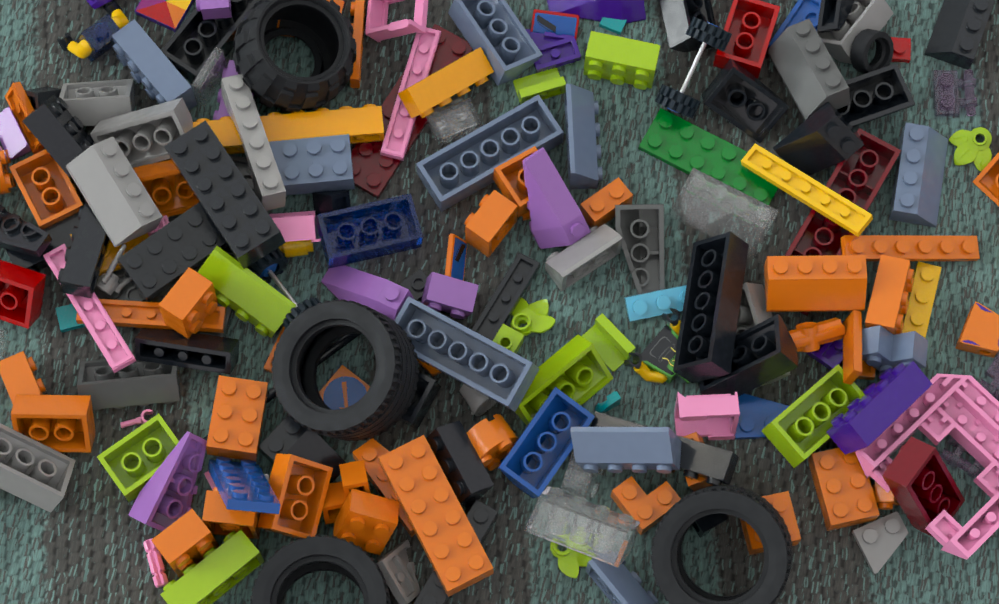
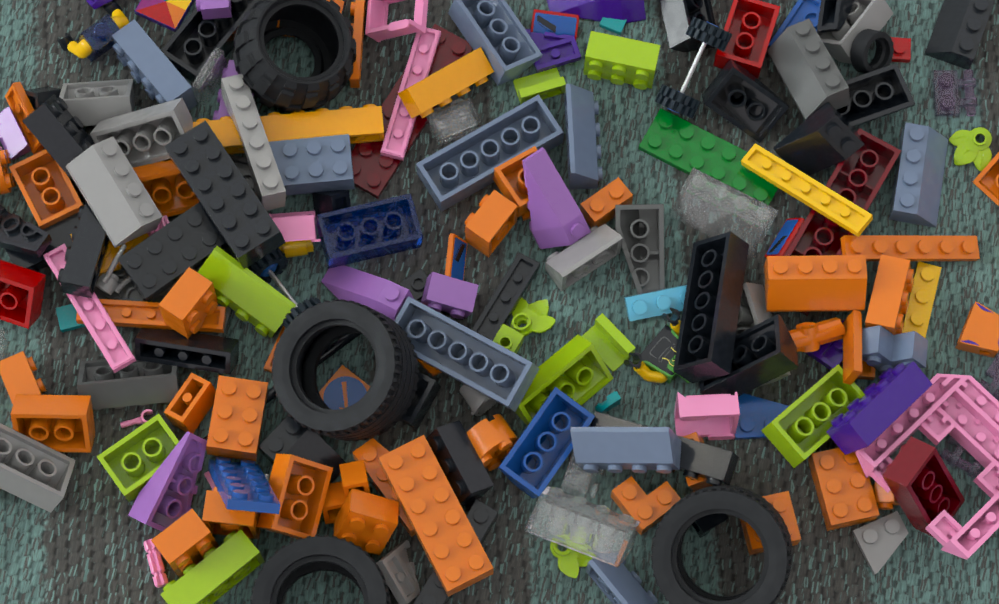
(191, 403): none -> orange brick
(785, 237): none -> slope

